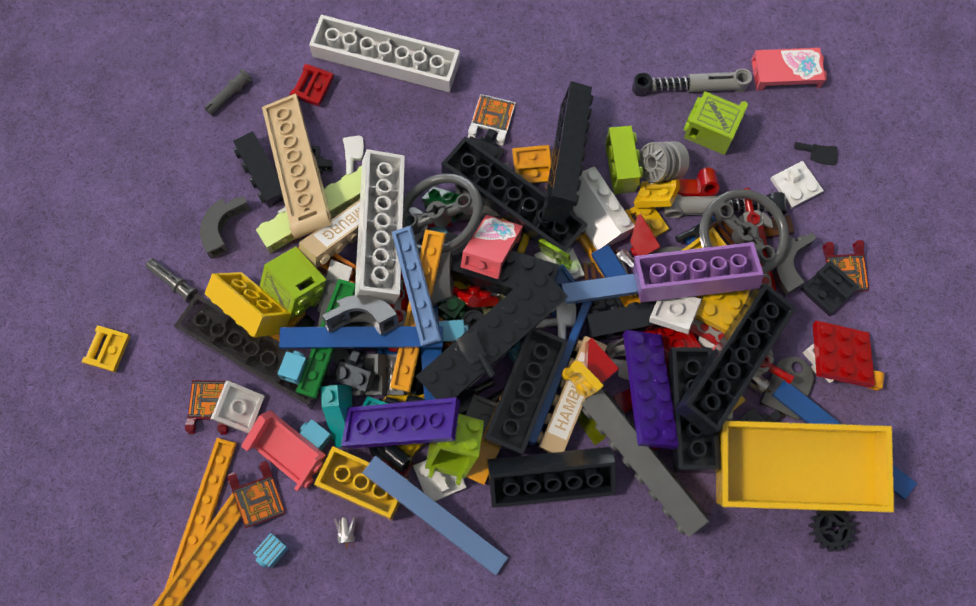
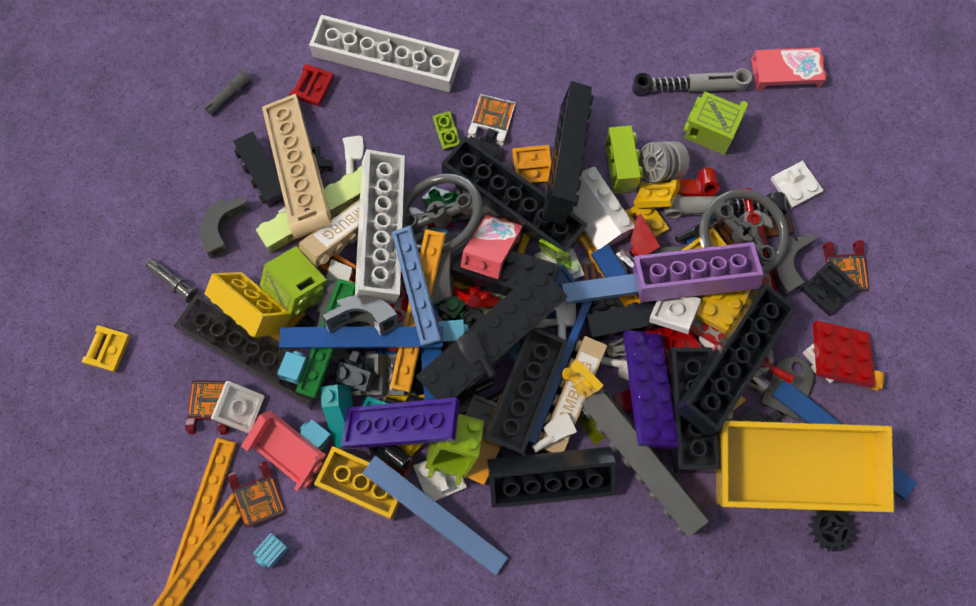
(343, 534): flat silver piece -> none
(446, 130): none -> lime slope
(556, 430): none -> white piece
(598, 361): red slope -> none
(821, 154): black piece -> none

